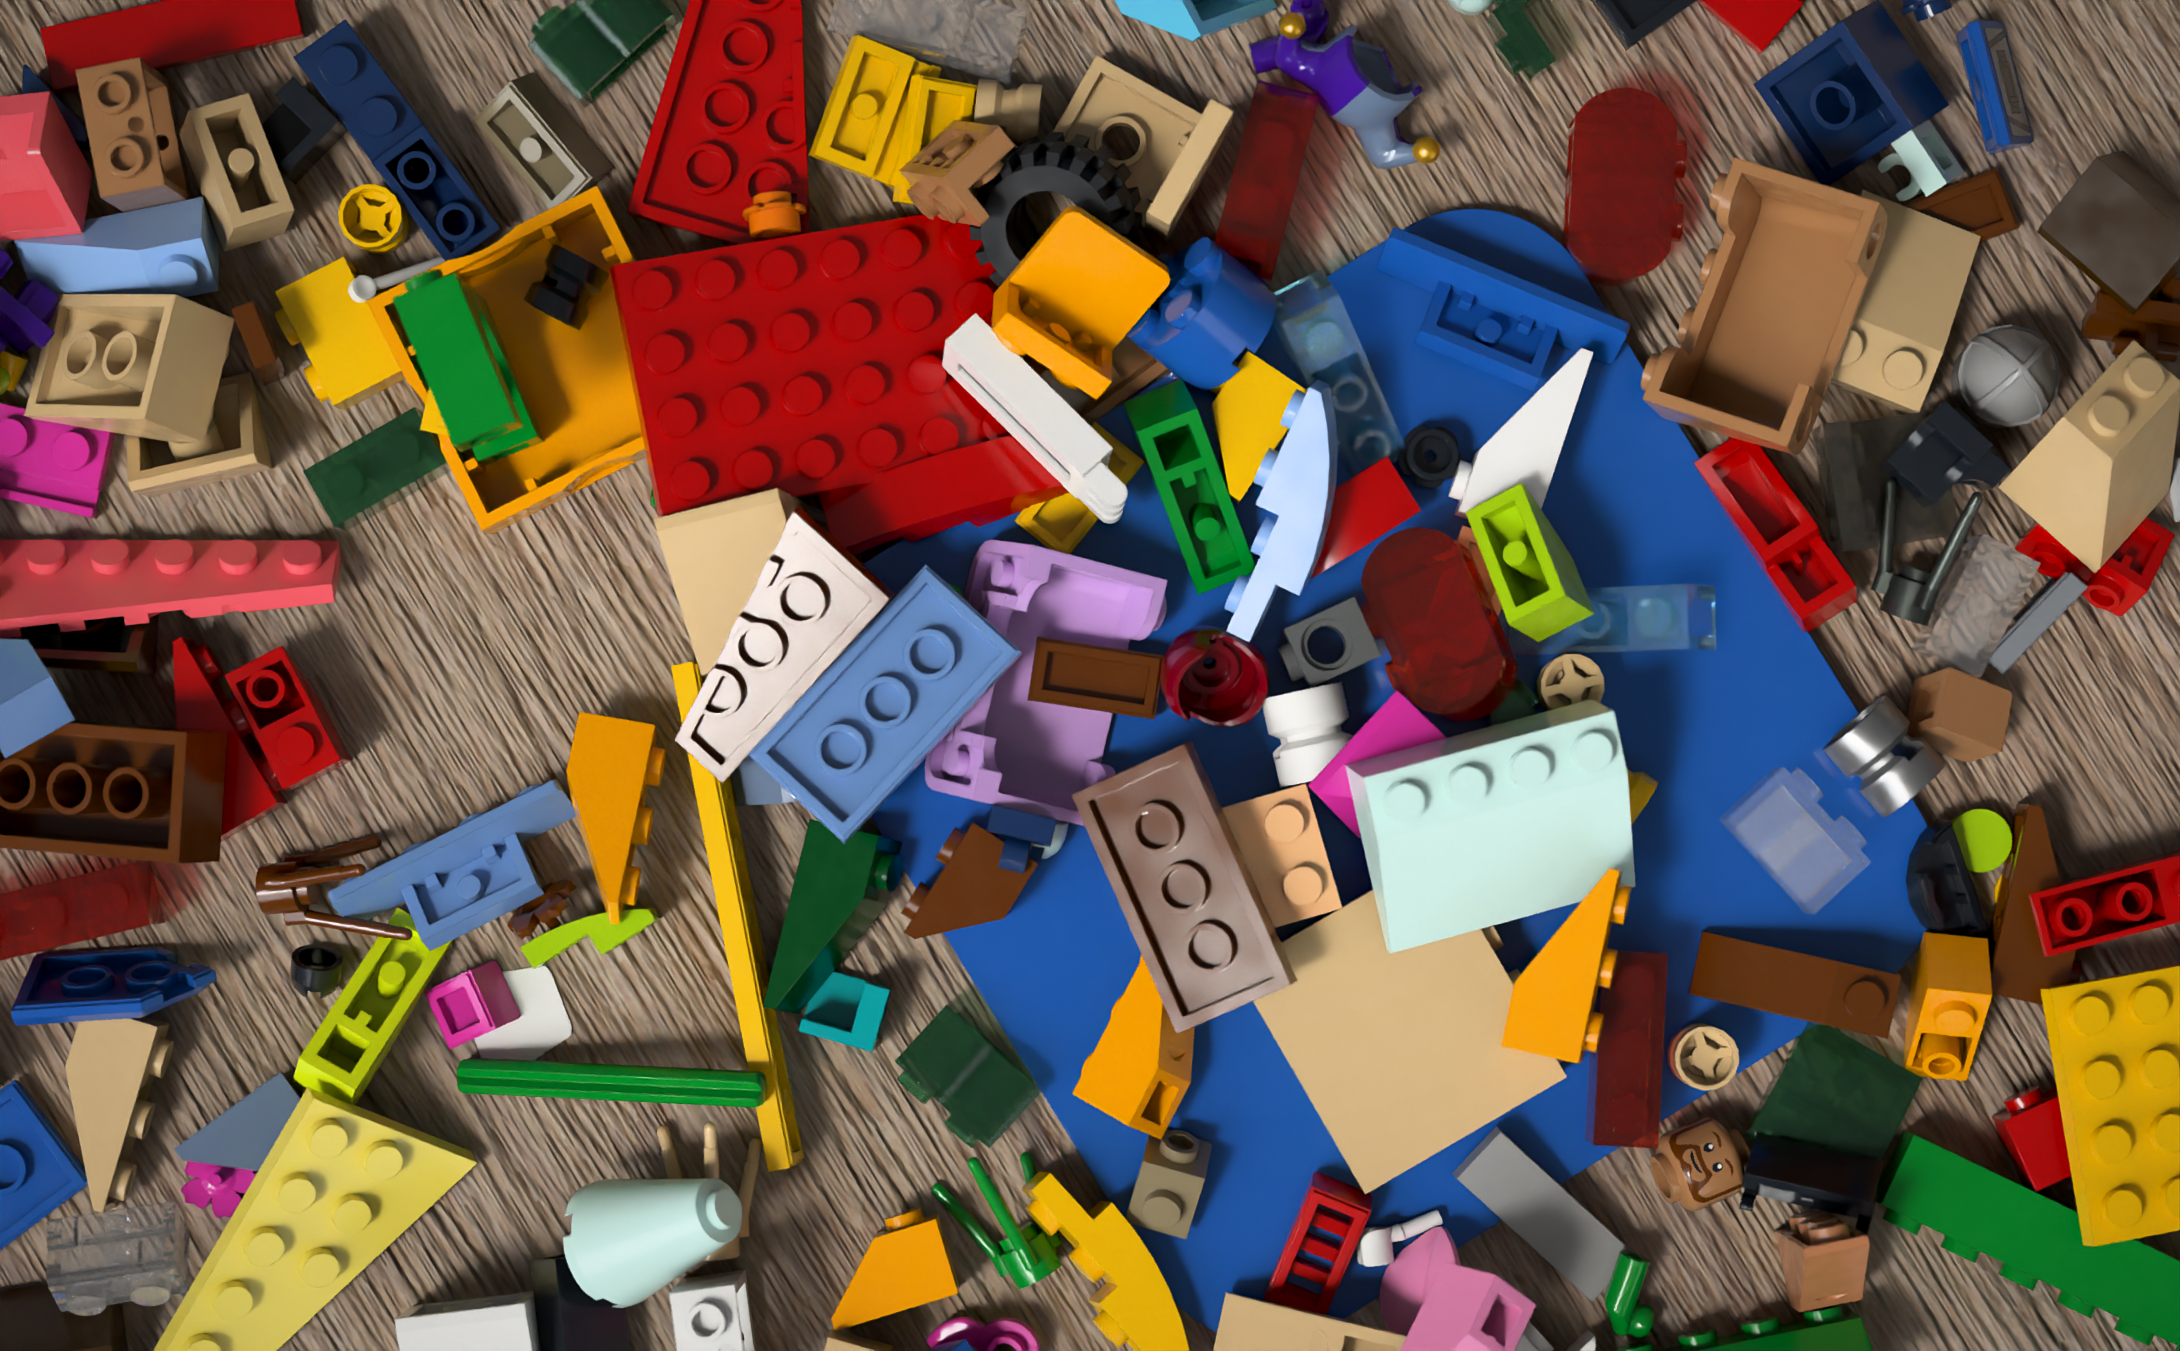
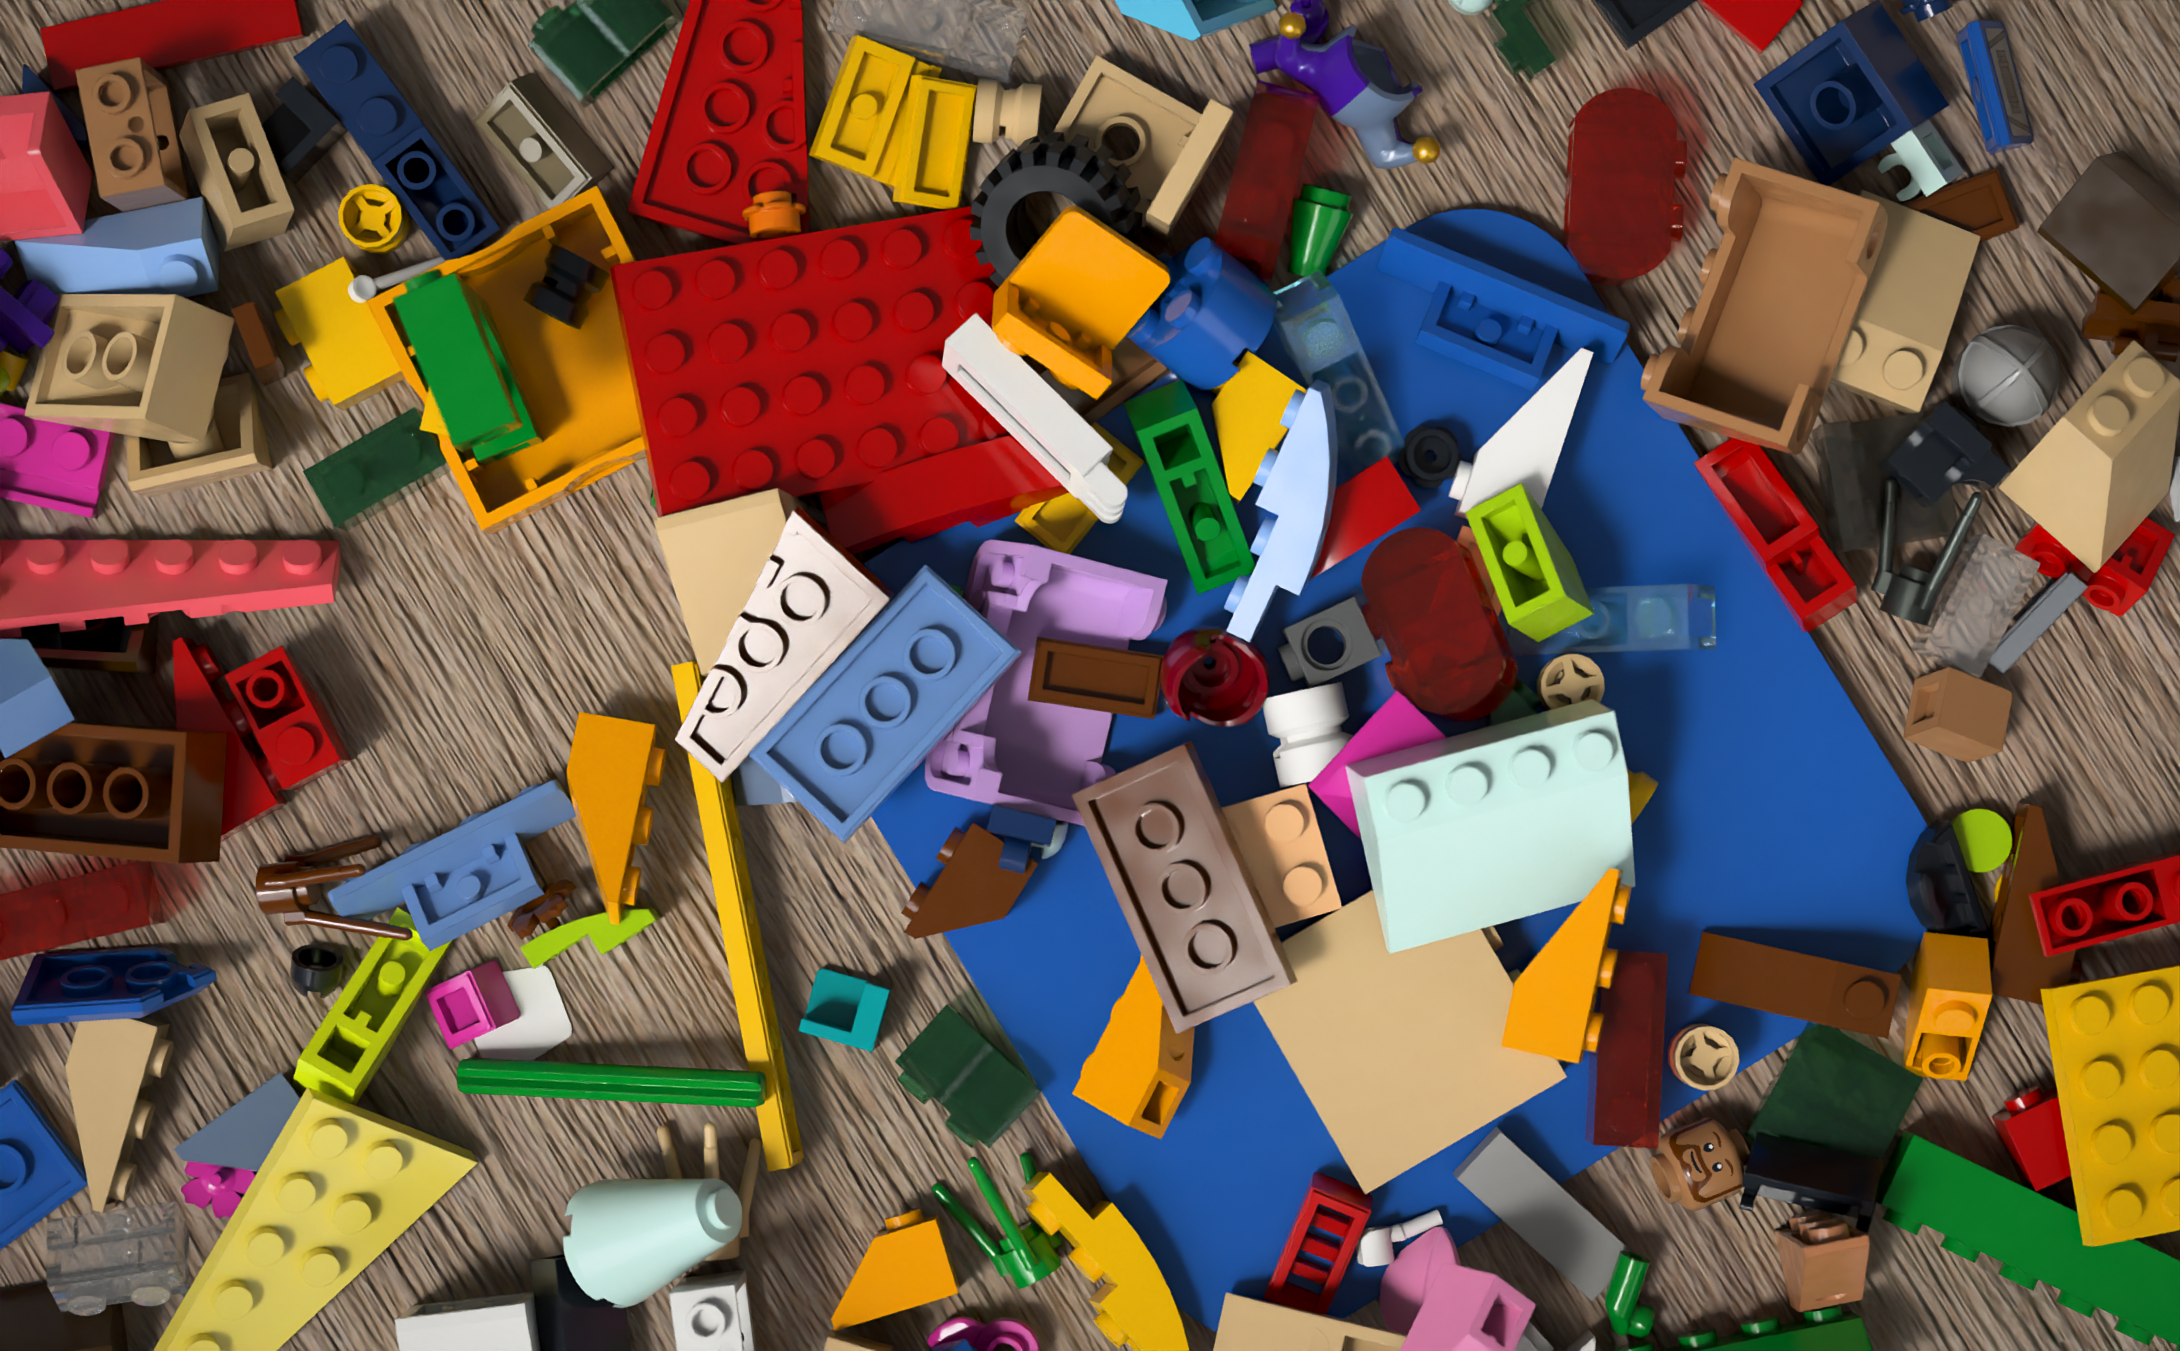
(830, 907): dark green slope -> none
(951, 163): medium nougat bracket -> none
(1169, 1183): dark tan bracket -> none
(1317, 228): none -> green cone
(1797, 838): clear brick -> none
(1884, 756): flat silver wheel -> none

